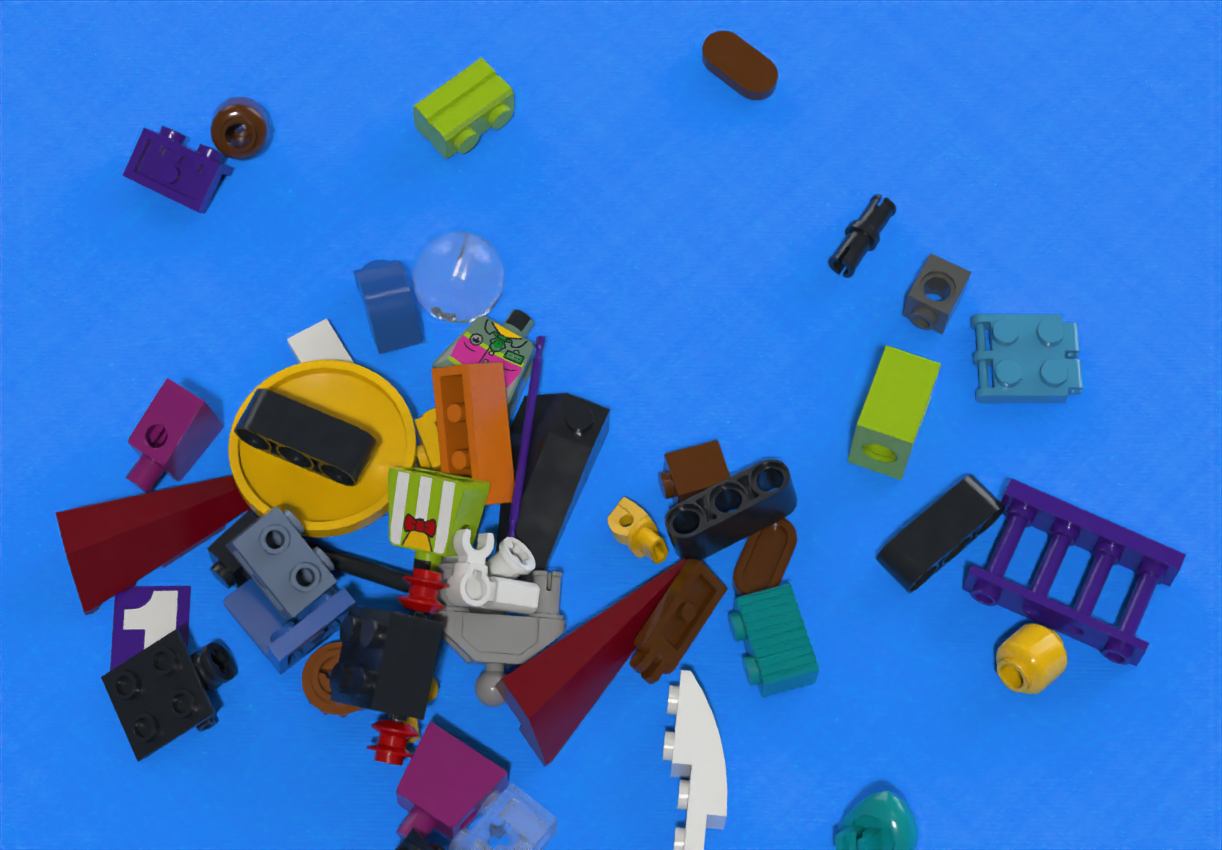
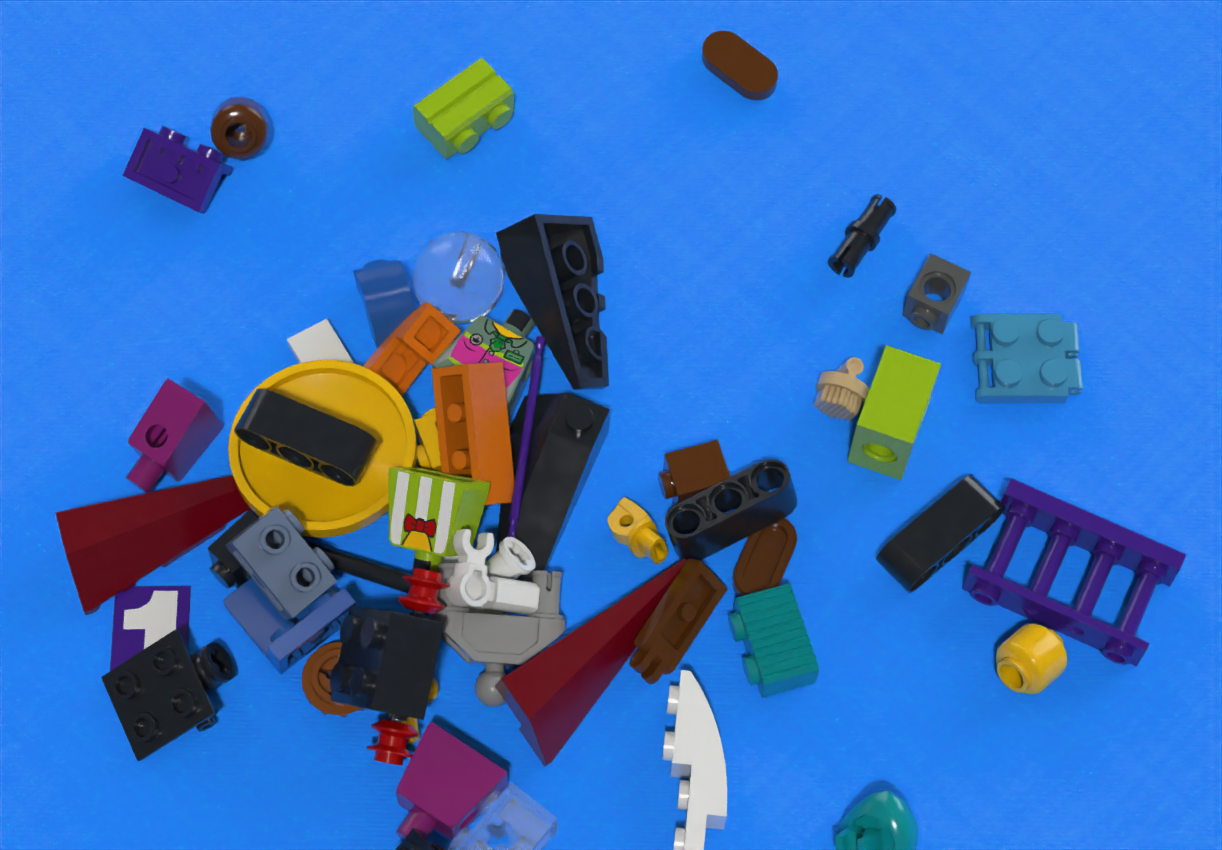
(412, 346): none -> orange slope
(555, 274): none -> black wedge
(841, 392): none -> tan piece

